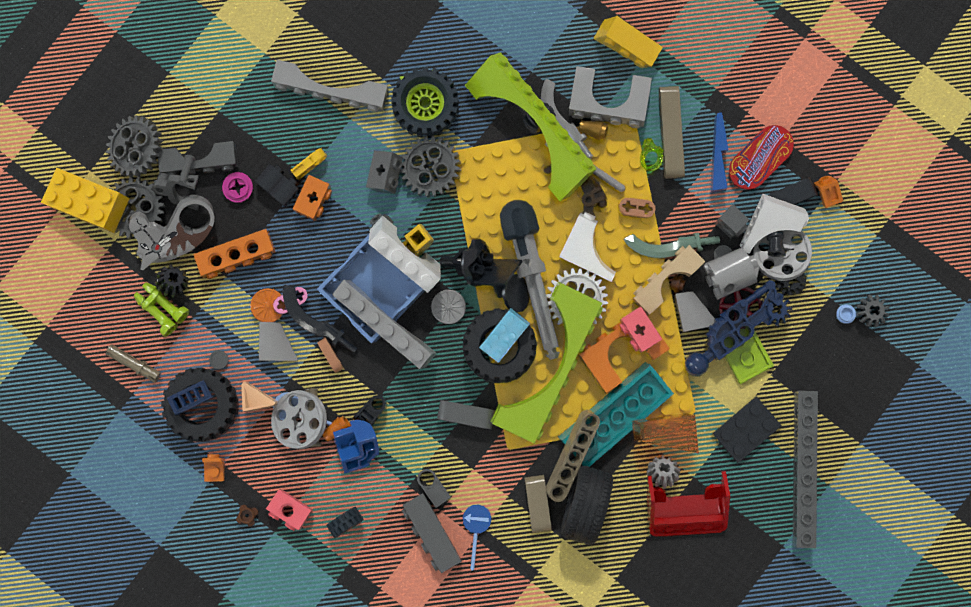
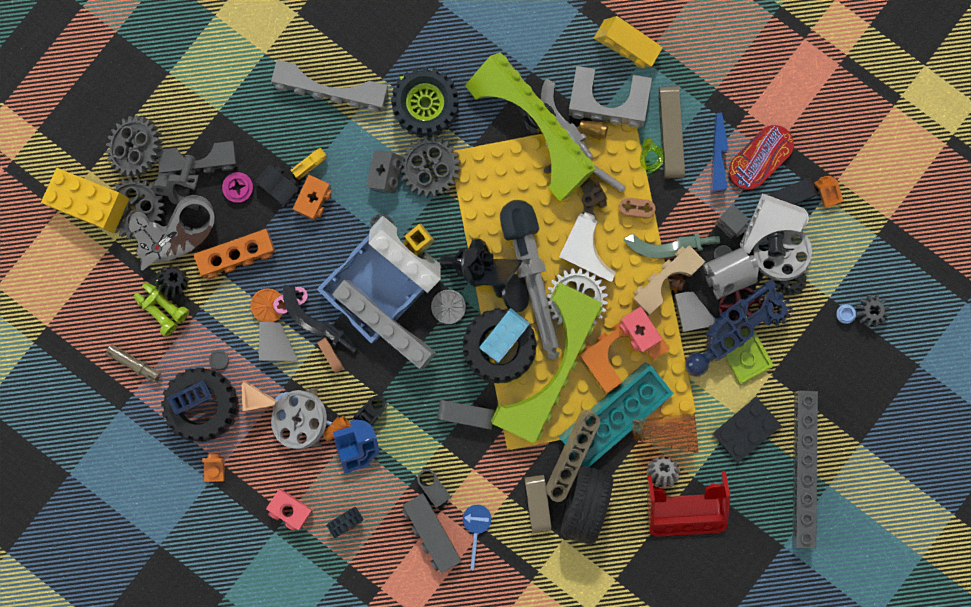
(241, 518): reddish brown plate -> none

